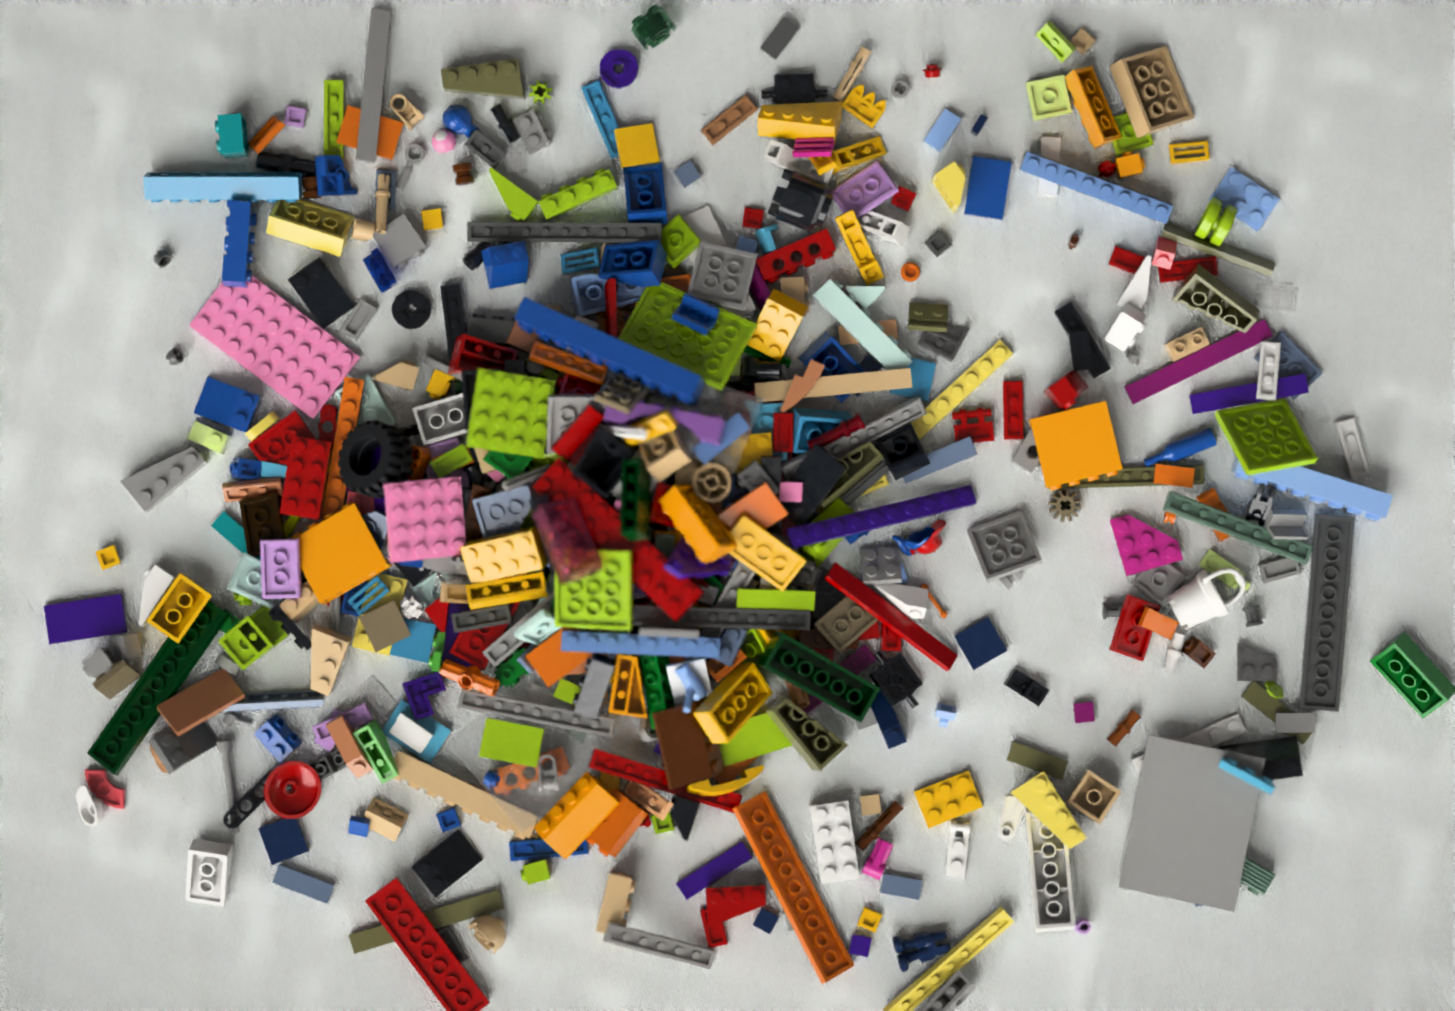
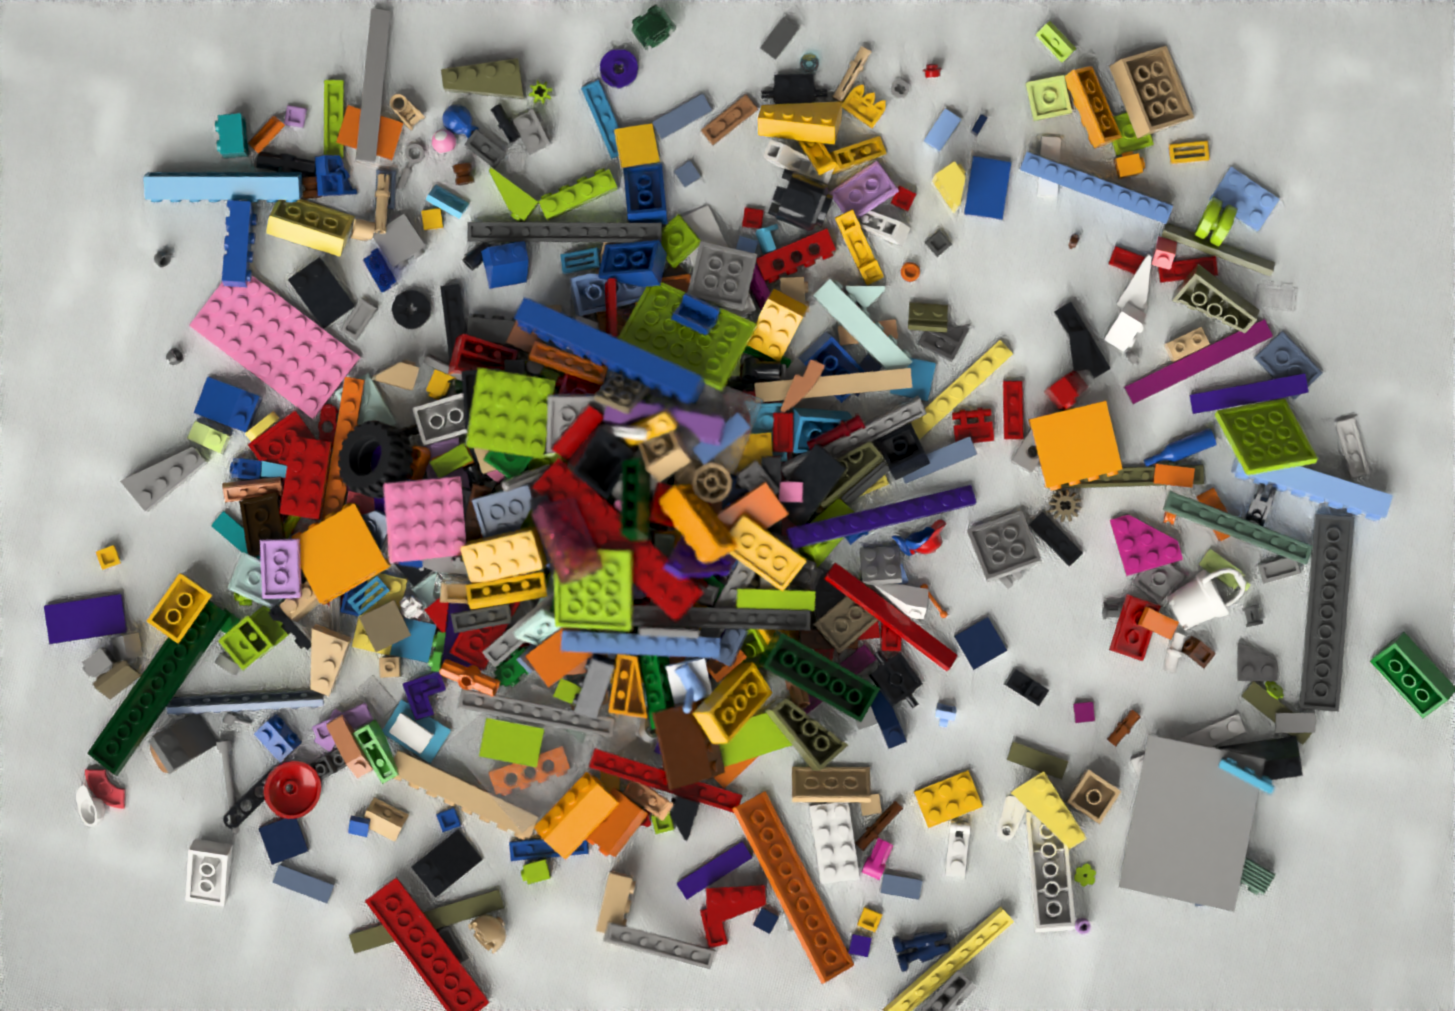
(154, 588): white slope -> none
(200, 701): nougat tile -> none
(390, 667): none -> tan brick
(447, 201): none -> medium azure plate
(491, 778): blue plate -> none
(548, 775): light grey piece -> none
(682, 116): none -> sand blue tile
(704, 788): yellow slope -> none
(809, 63): none -> clear light blue tile
(818, 147): dark pink tile -> none
(831, 784): none -> tan tile
(1055, 539): none -> black tile
(1082, 41): tan tile -> none
(1089, 879): none -> lime plant
(1106, 168): red plate -> none
(1268, 370): white tile -> none
(1286, 524): light grey panel -> none

